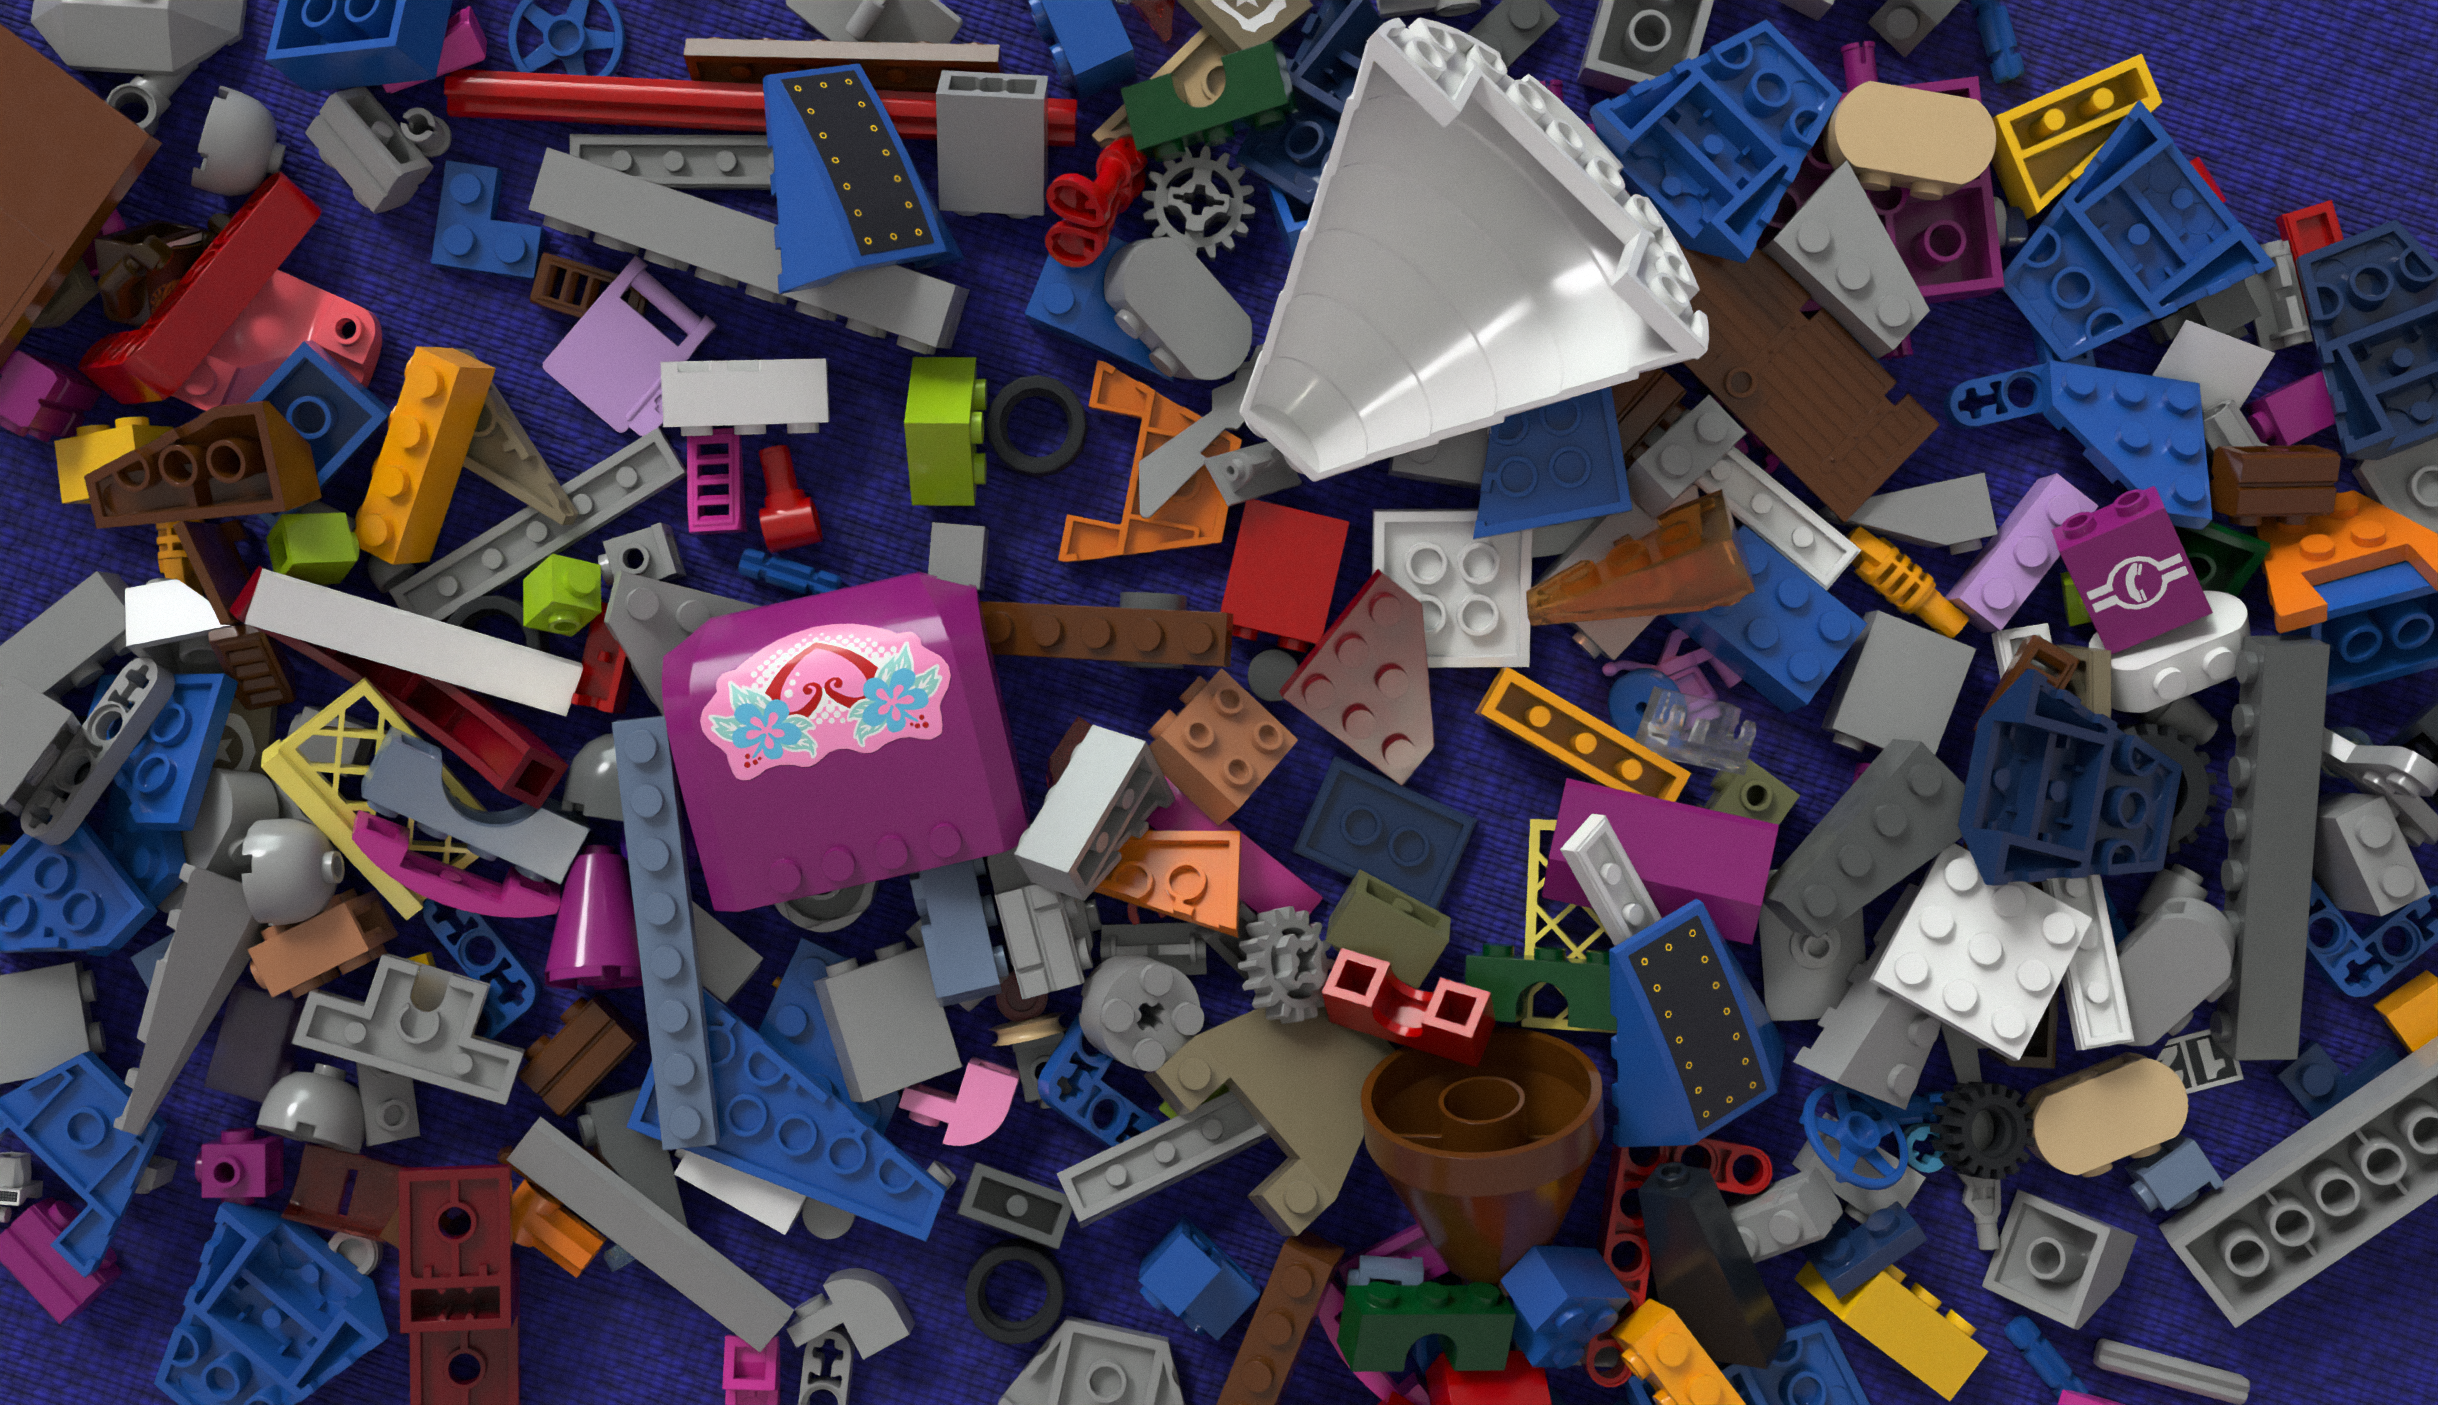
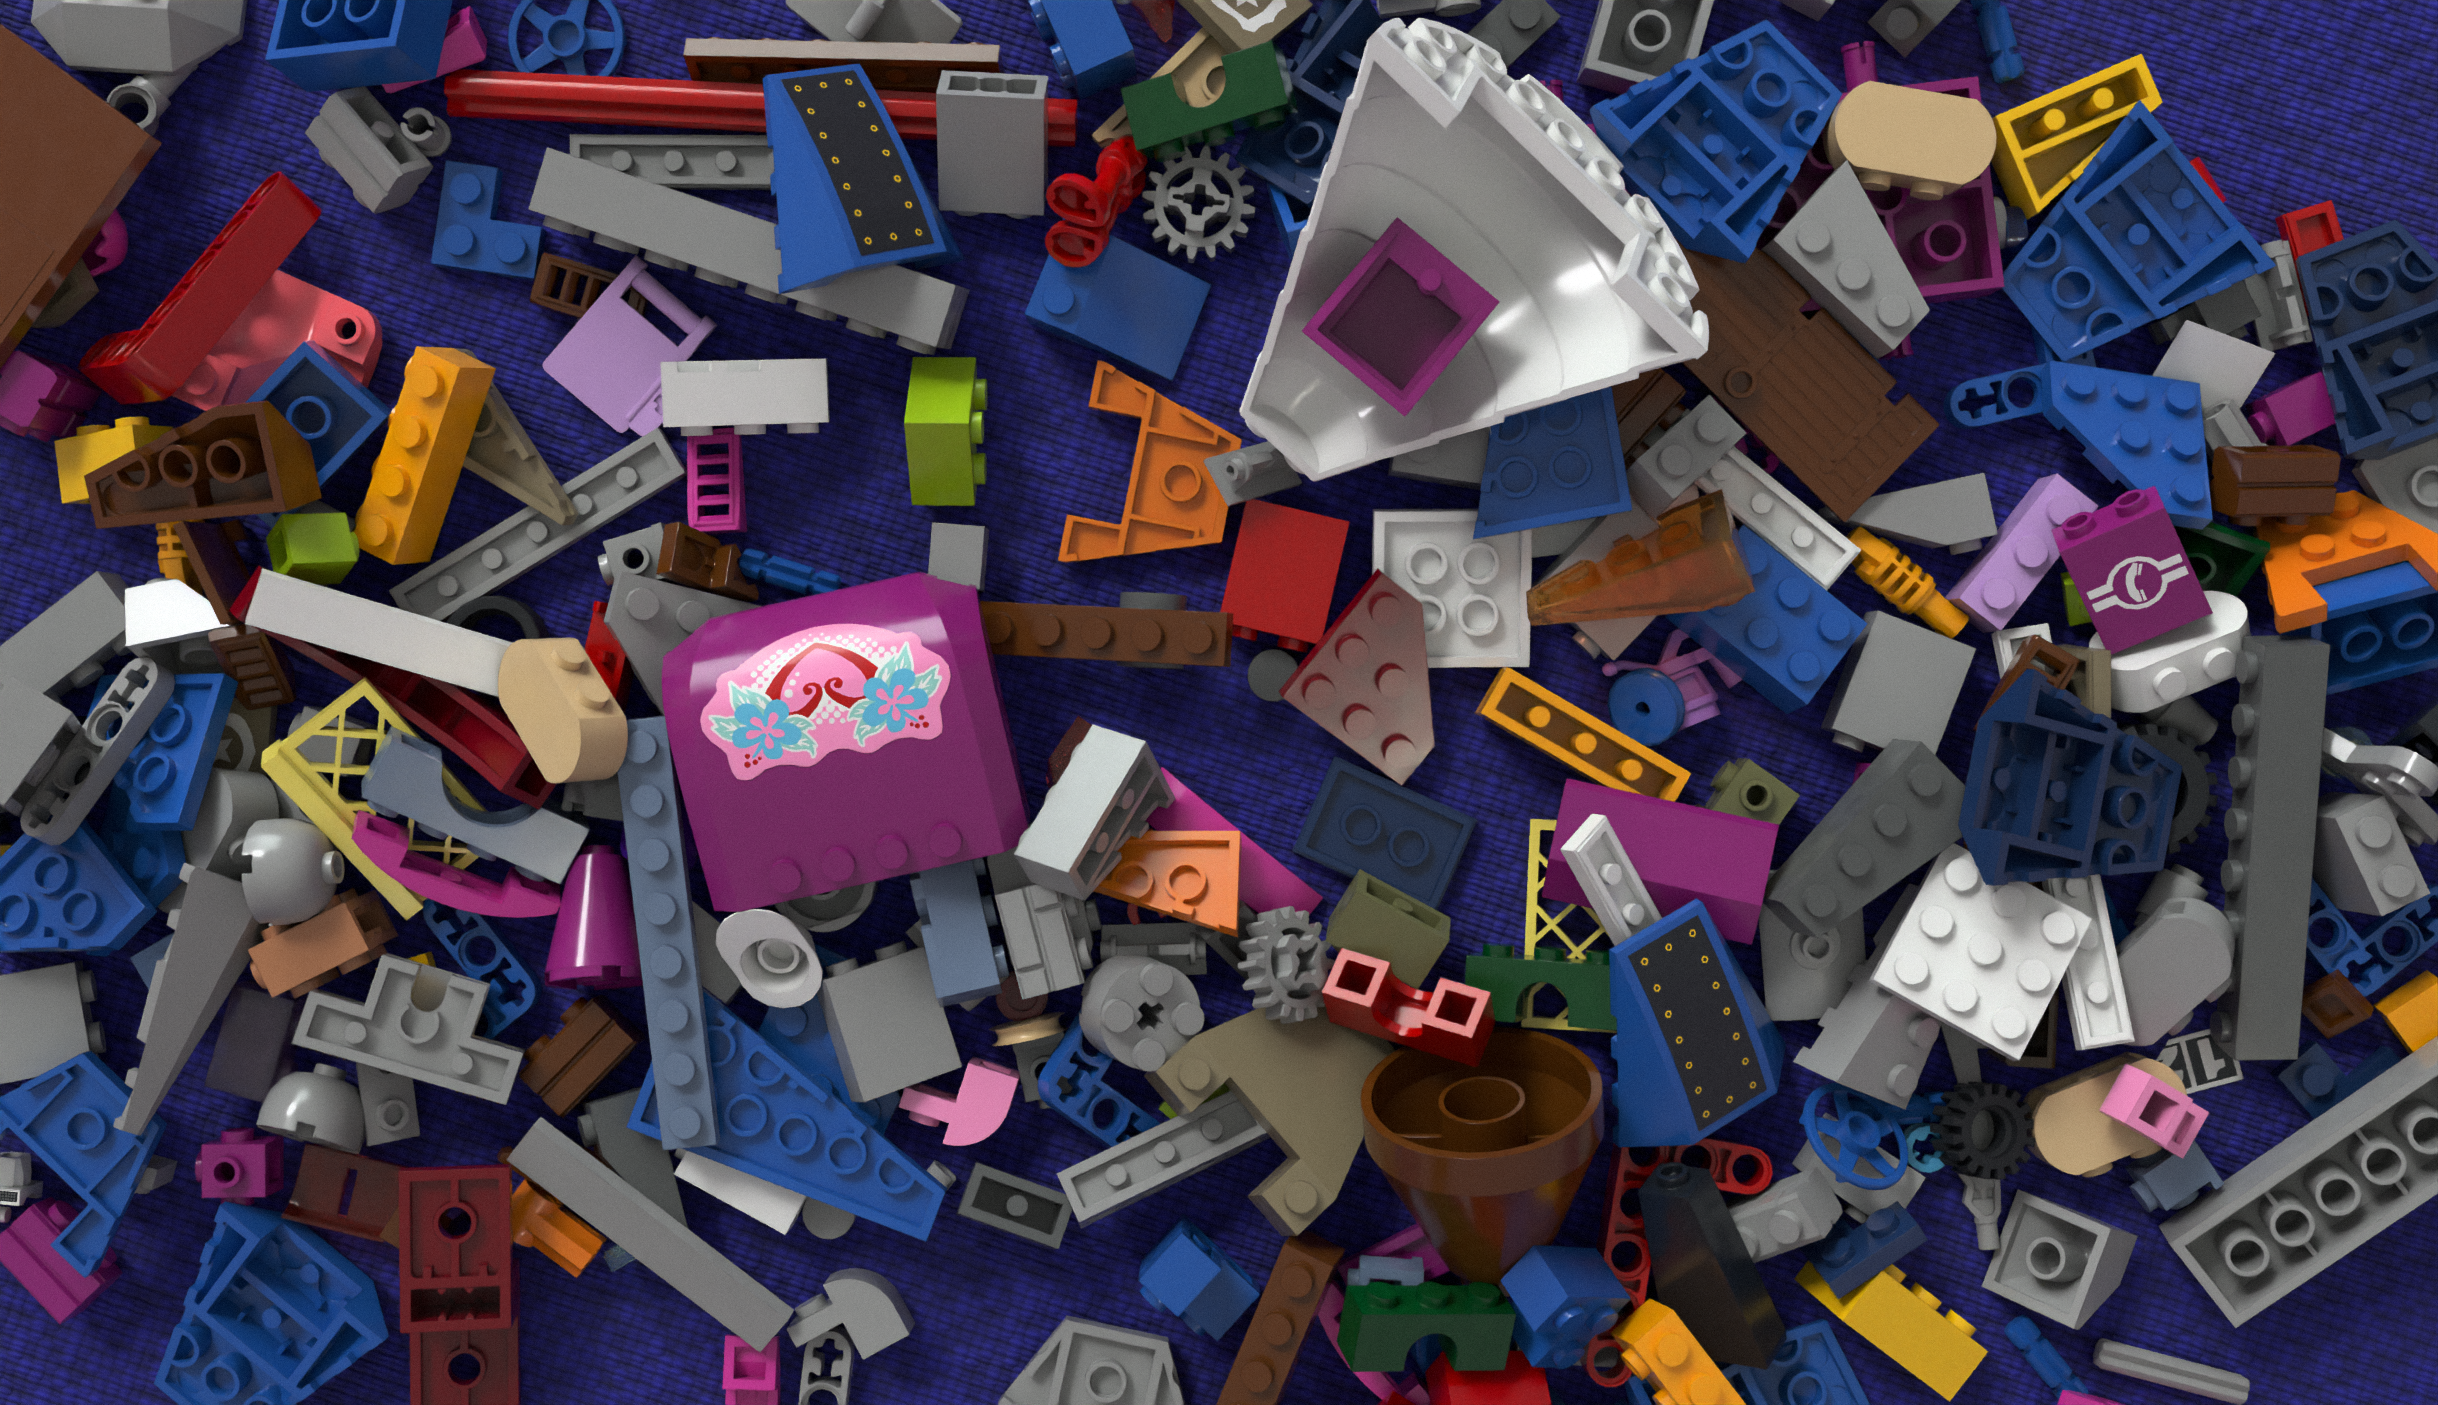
(146, 263): dark brown torso -> none
(237, 145): light grey cylinder -> none
(361, 1252): light grey tile -> none
(387, 576): light grey hinge -> none
(562, 595): lime brick -> none
(562, 710): none -> tan brick
(703, 563): none -> reddish brown slope
(770, 957): none -> white piece
(788, 515): red pin -> none
(1015, 393): black tyre -> none
(1018, 1331): black tyre -> none
(1177, 309): light grey brick -> none
(1180, 458): light grey sword -> none
(1219, 745): nougat brick -> none
(1400, 316): none -> magenta piece
(1695, 731): clear hinge -> none
(2154, 1110): none -> bright pink brick
(2334, 1004): none -> reddish brown tile

